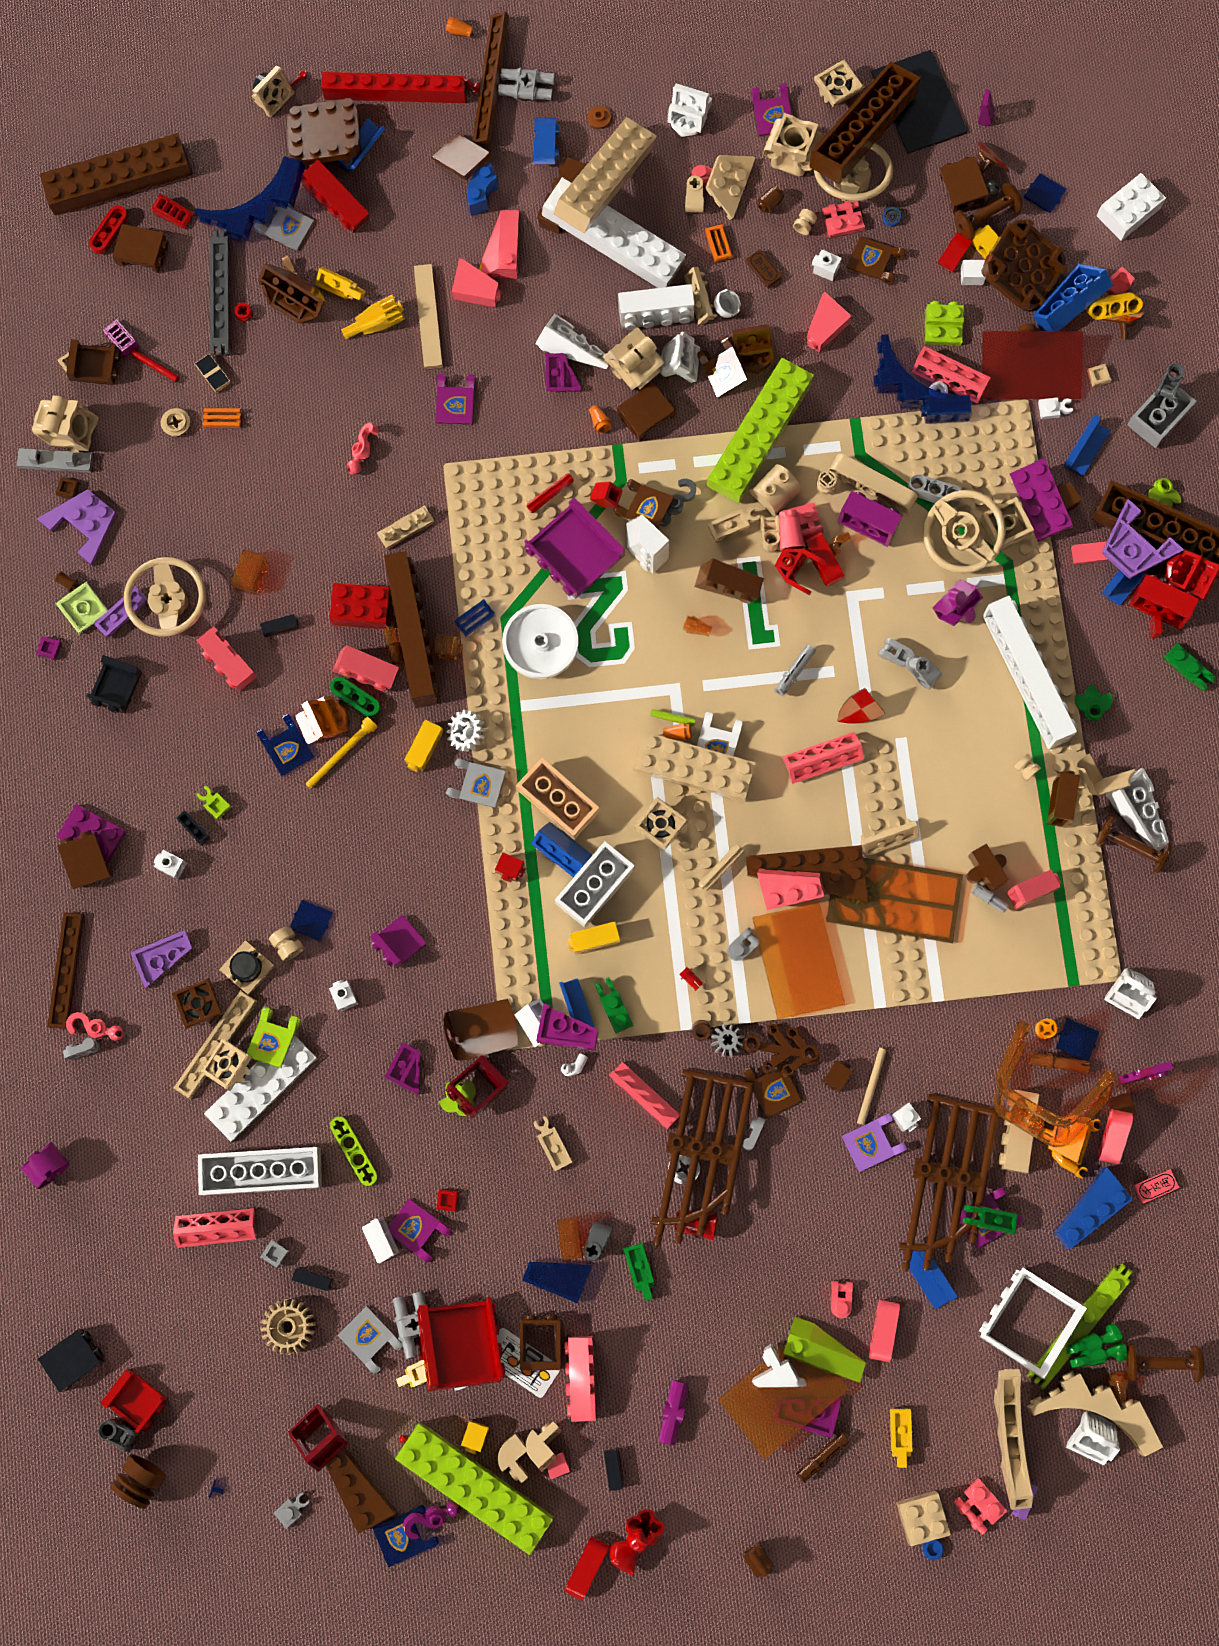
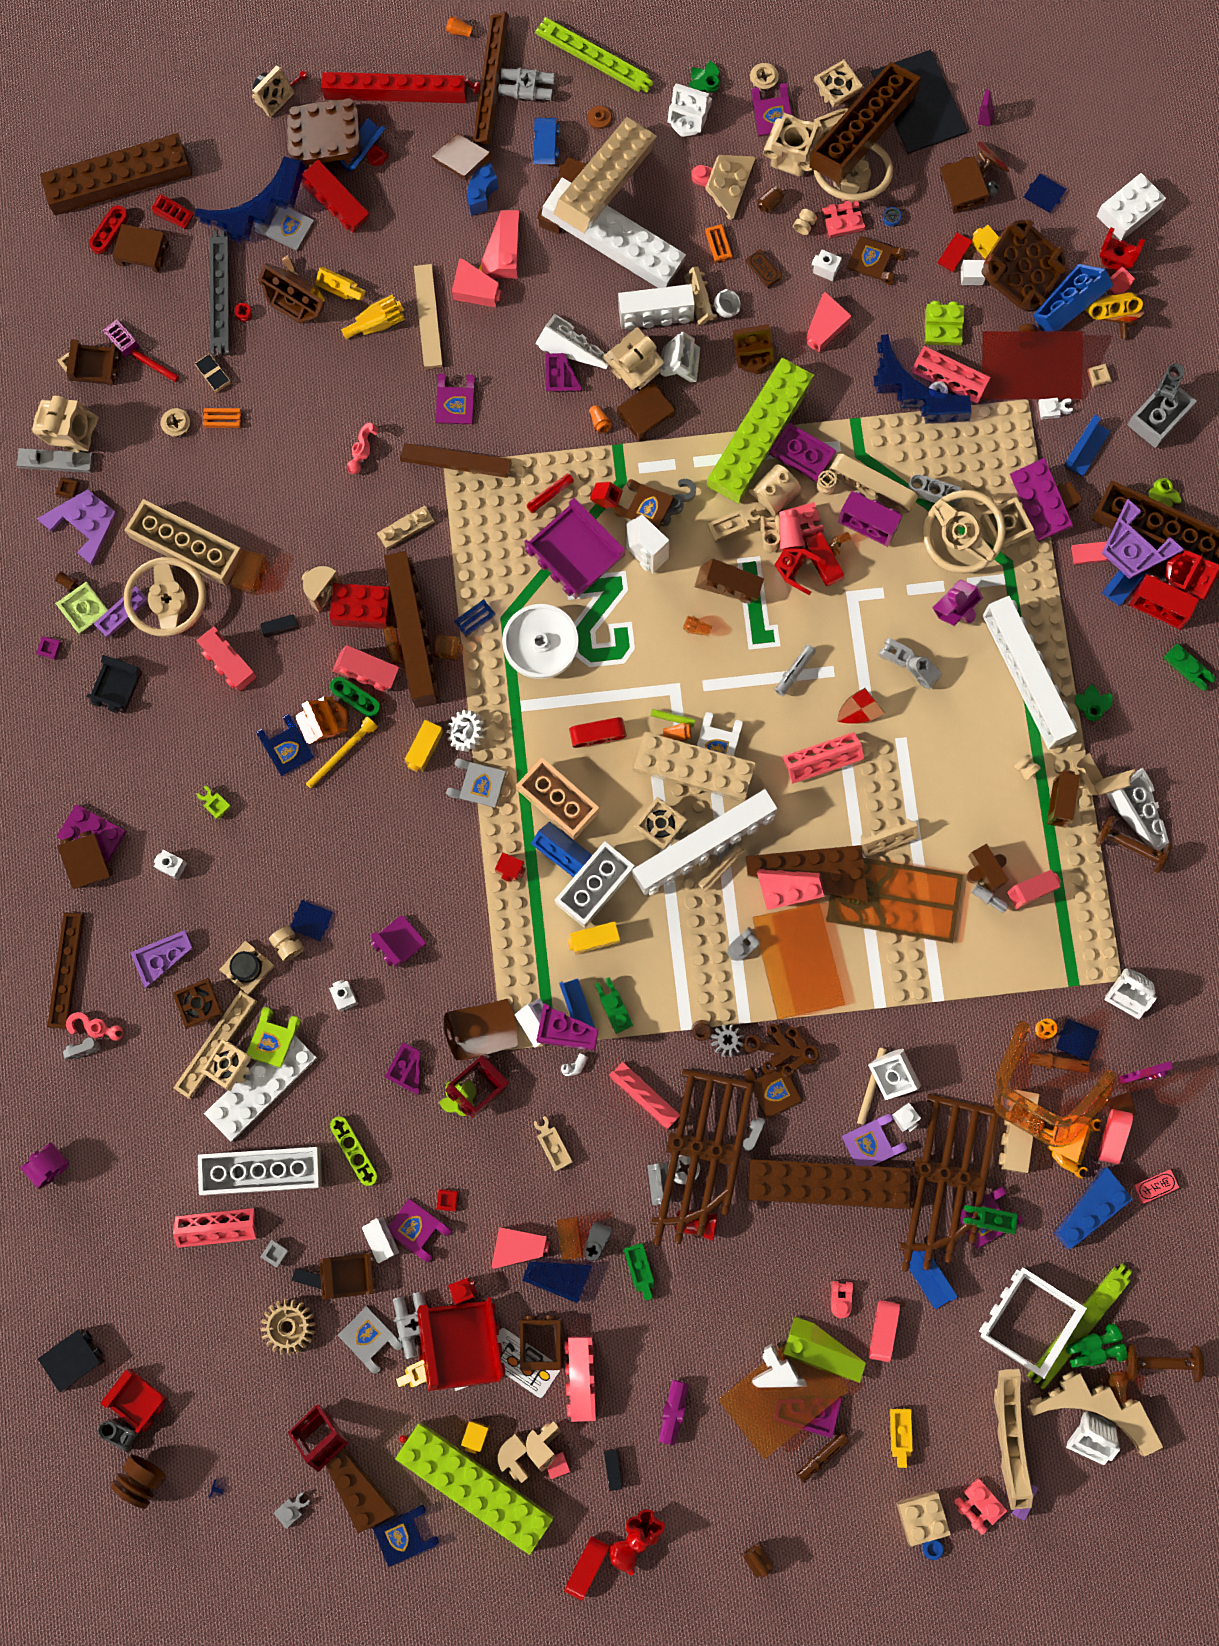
(184, 541): none -> tan brick
(193, 828): black piece -> none
(319, 585): none -> tan brick
(347, 1276): none -> reddish brown panel
(376, 155): none -> red tile
(433, 1518): magenta piece -> none
(456, 460): none -> reddish brown tile
(462, 1290): none -> red brick
(518, 1247): none -> coral slope
(594, 55): none -> lime hinge
(597, 732): none -> red beam
(657, 1181): none -> light grey hinge
(690, 977): red pin -> none
(694, 198): tan piece -> none
(702, 78): none -> green plate
(705, 842): none -> white brick
(725, 369): flag -> none
(769, 71): none -> tan gear
(802, 452): none -> magenta plate
(829, 120): none -> tan tile
(829, 1184): none -> reddish brown brick
(837, 1075): reddish brown brick -> none
(894, 1074): none -> white brick
(1011, 198): reddish brown hose -> none
(1128, 252): none -> red piece
(1156, 626): red tile -> none

